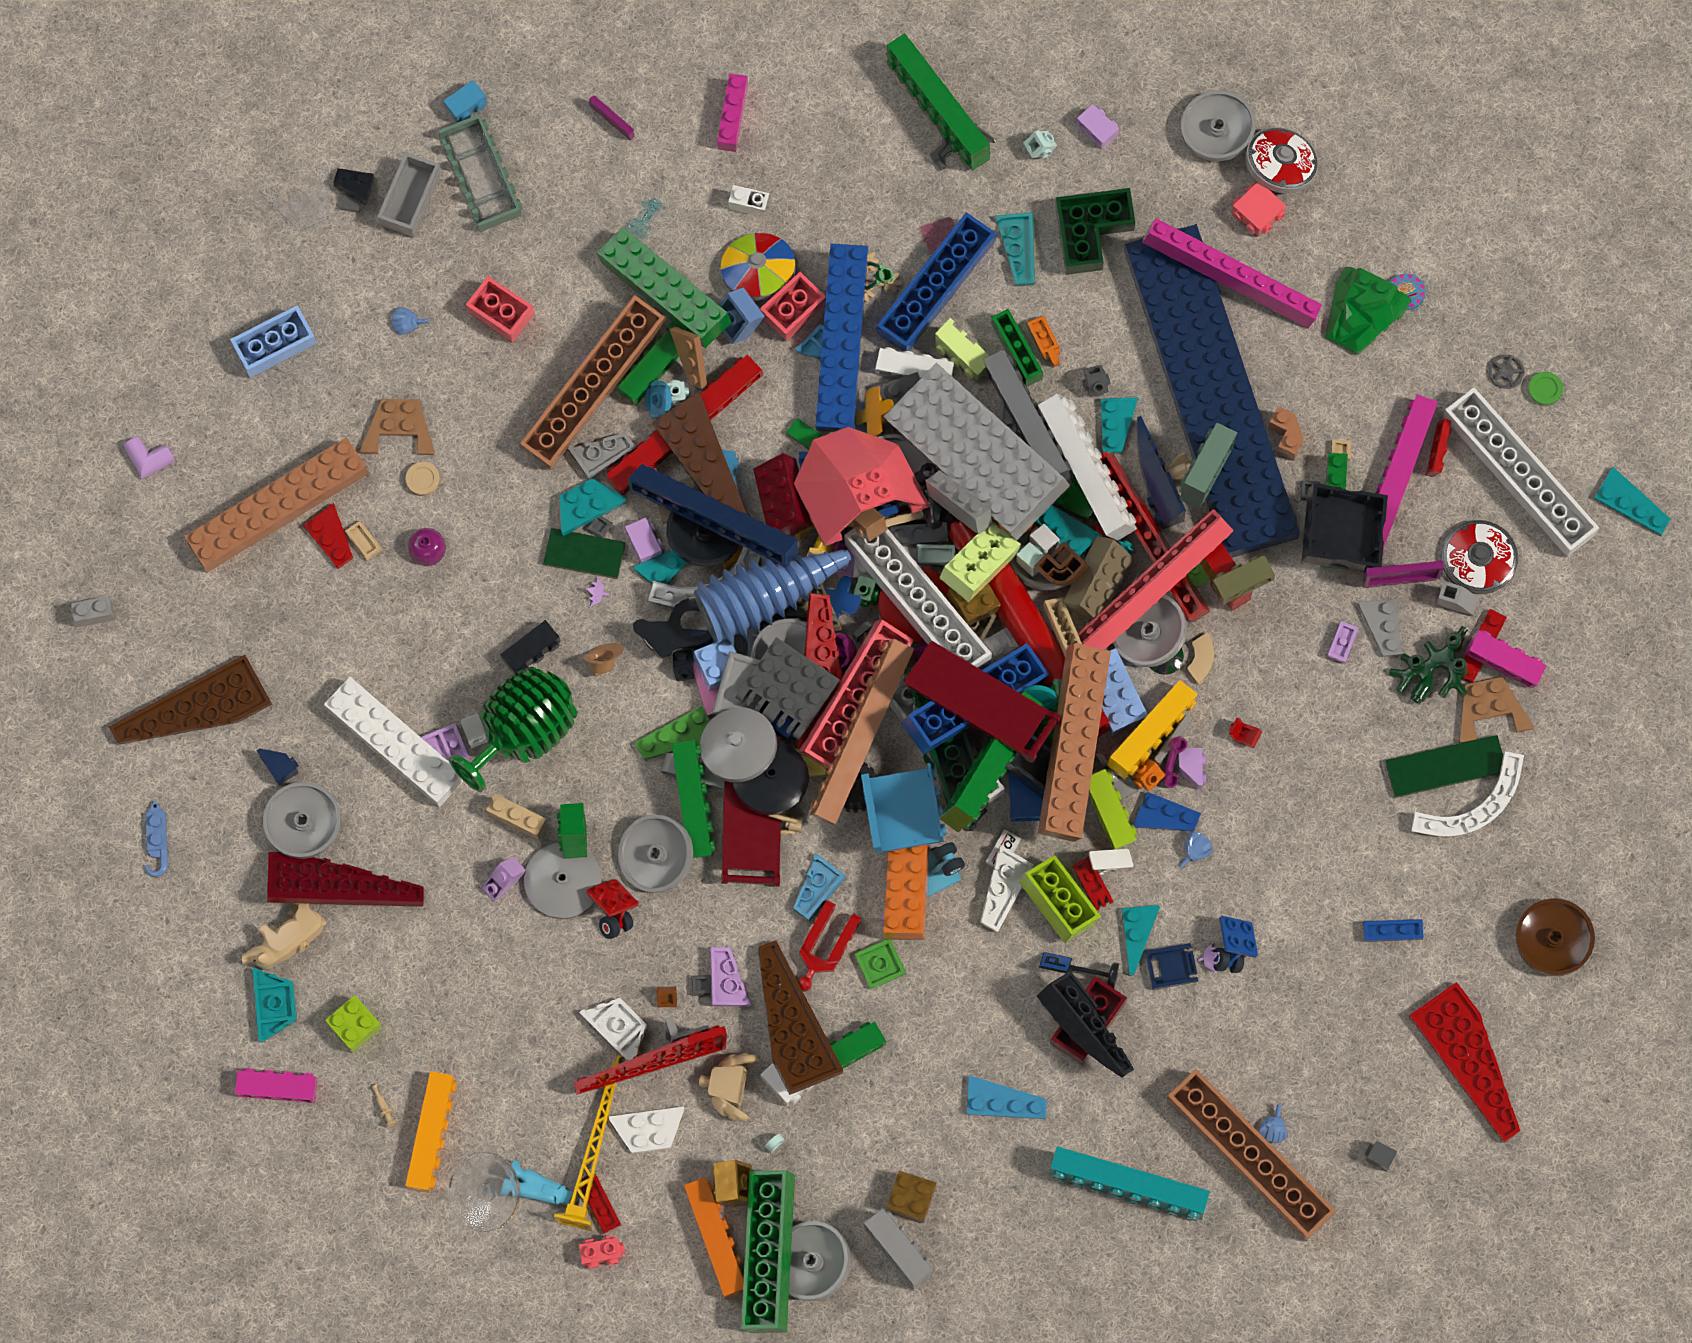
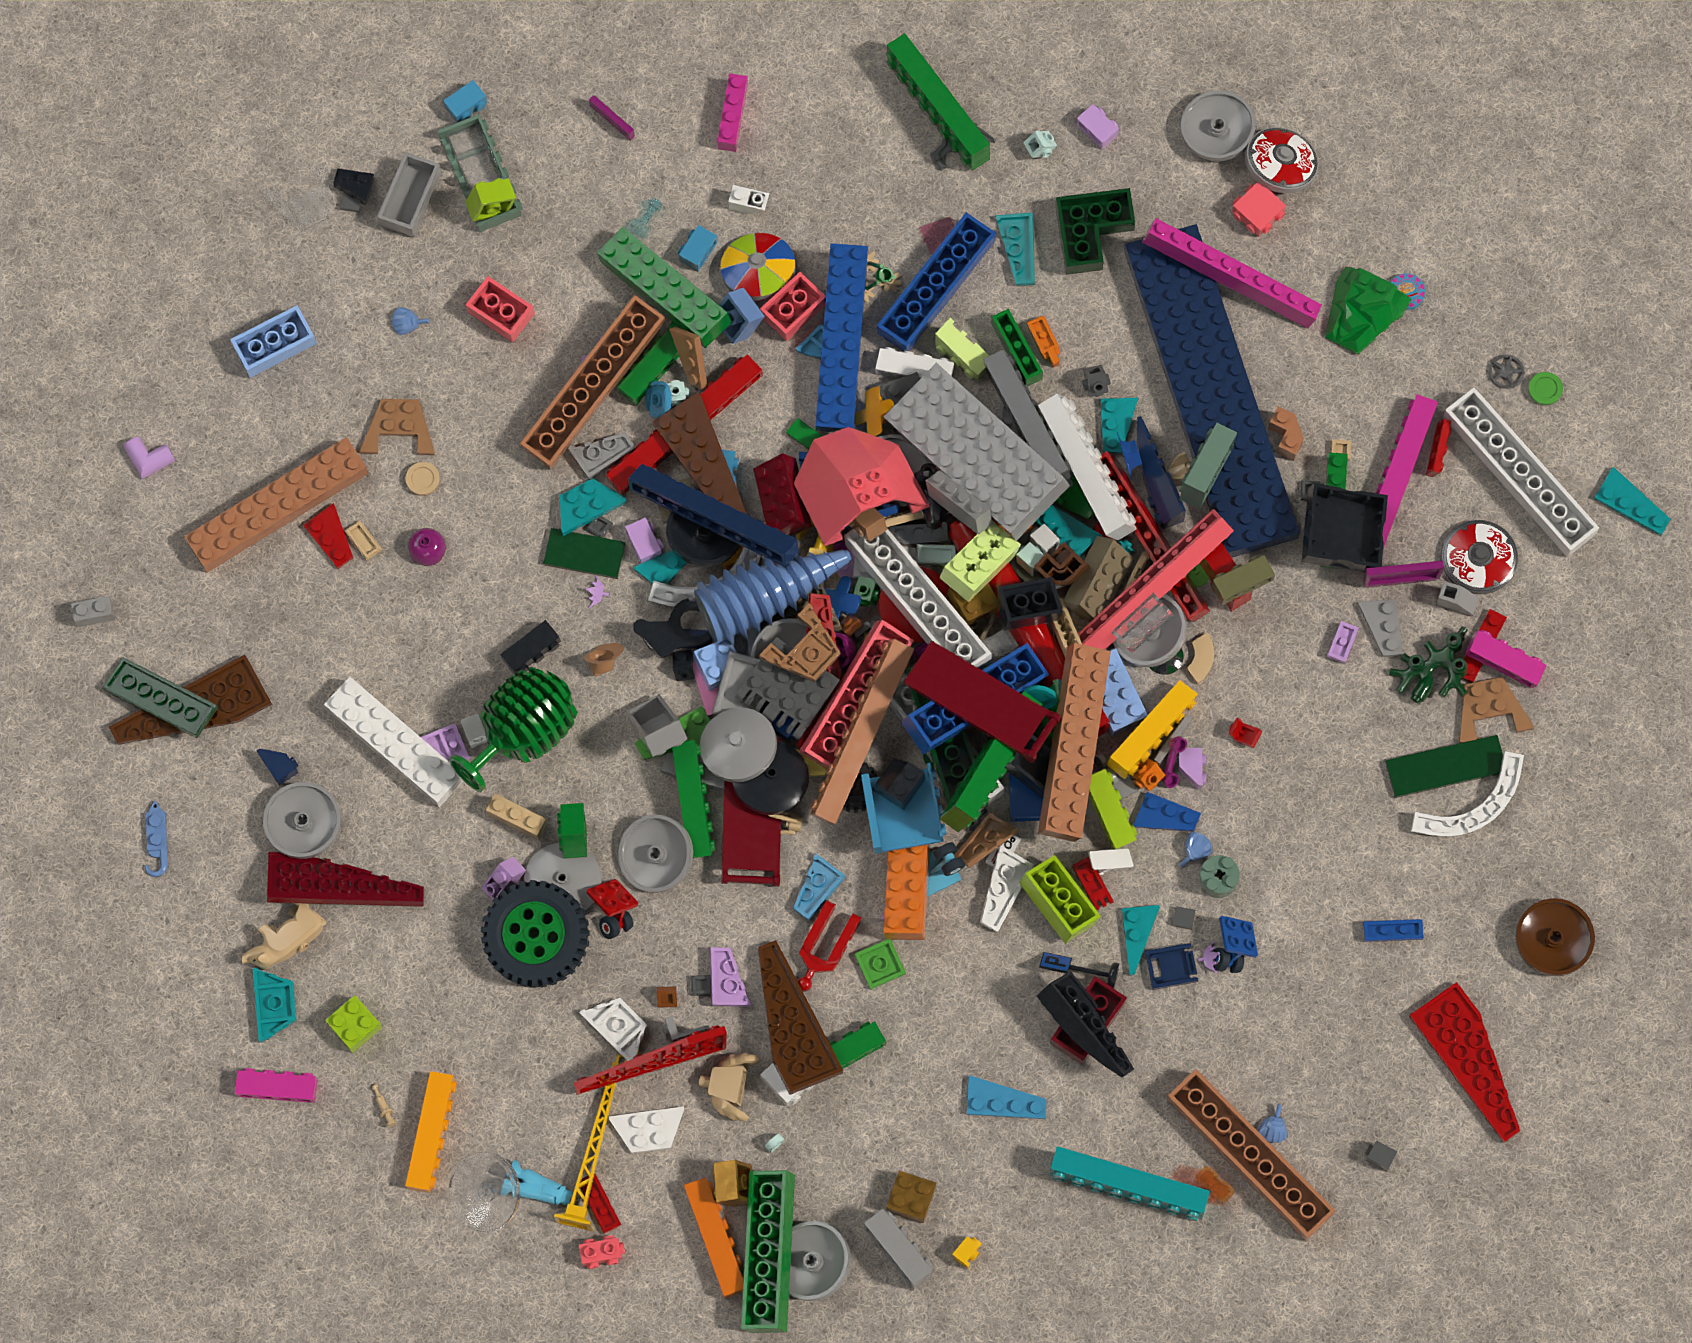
(160, 697): none -> tile
(490, 199): none -> lime brick
(559, 957): none -> black wheel
(656, 725): none -> light grey piece
(697, 248): none -> dark azure brick
(811, 655): none -> medium nougat wing
(850, 625): none -> dark orange bracket
(899, 782): none -> black slope
(967, 1251): none -> yellow brick
(985, 839): none -> medium nougat wing
(1028, 603): none -> black slope
(1130, 454): none -> blue piece
(1139, 568): none -> tan tile
(1142, 622): none -> clear brick
(1184, 918): none -> dark grey tile
(1219, 1189): none -> clear orange brick
(1225, 867): none -> sand green brick

